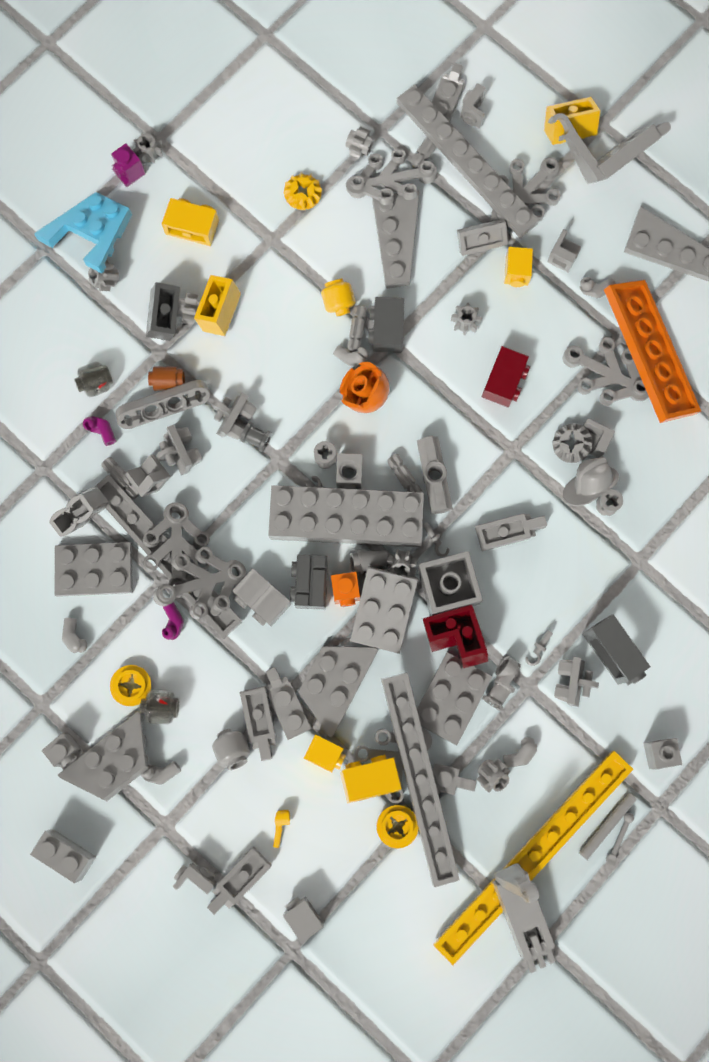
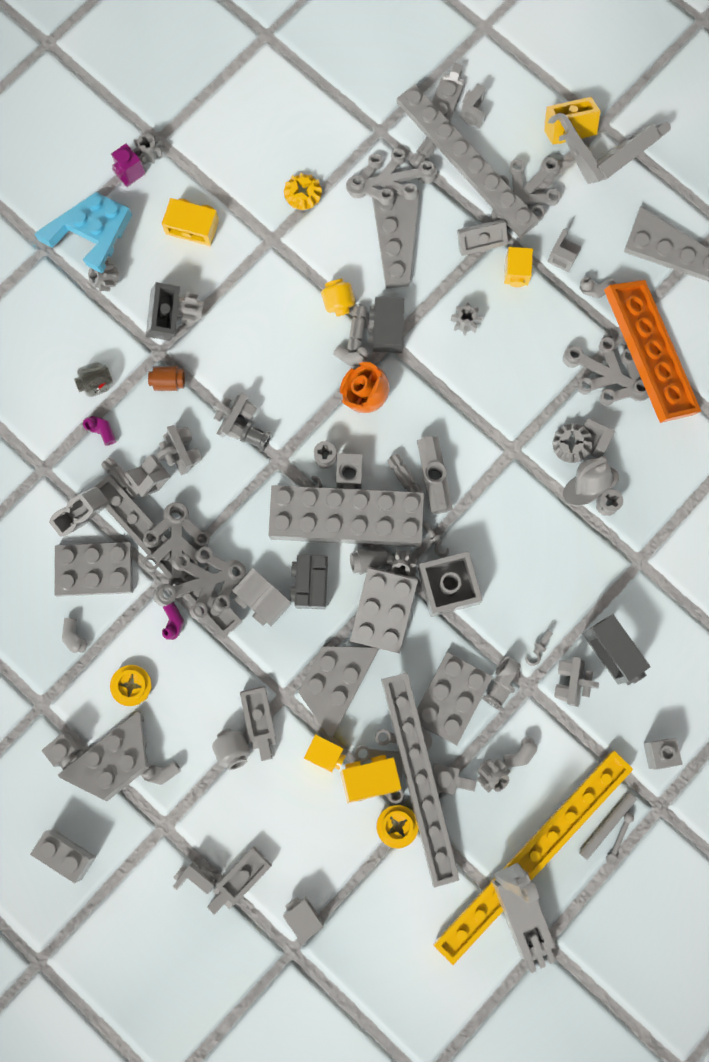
(160, 707): clear smoke head -> none
(163, 407): light grey beam -> none
(217, 305): yellow brick -> none
(282, 818): yellow hand -> none
(286, 705): light grey hinge -> none
(345, 589): orange brick -> none
(359, 142): light grey gear -> none
(460, 629): dark red brick -> none
(505, 377): dark red brick -> none
(508, 531): light grey hinge -> none

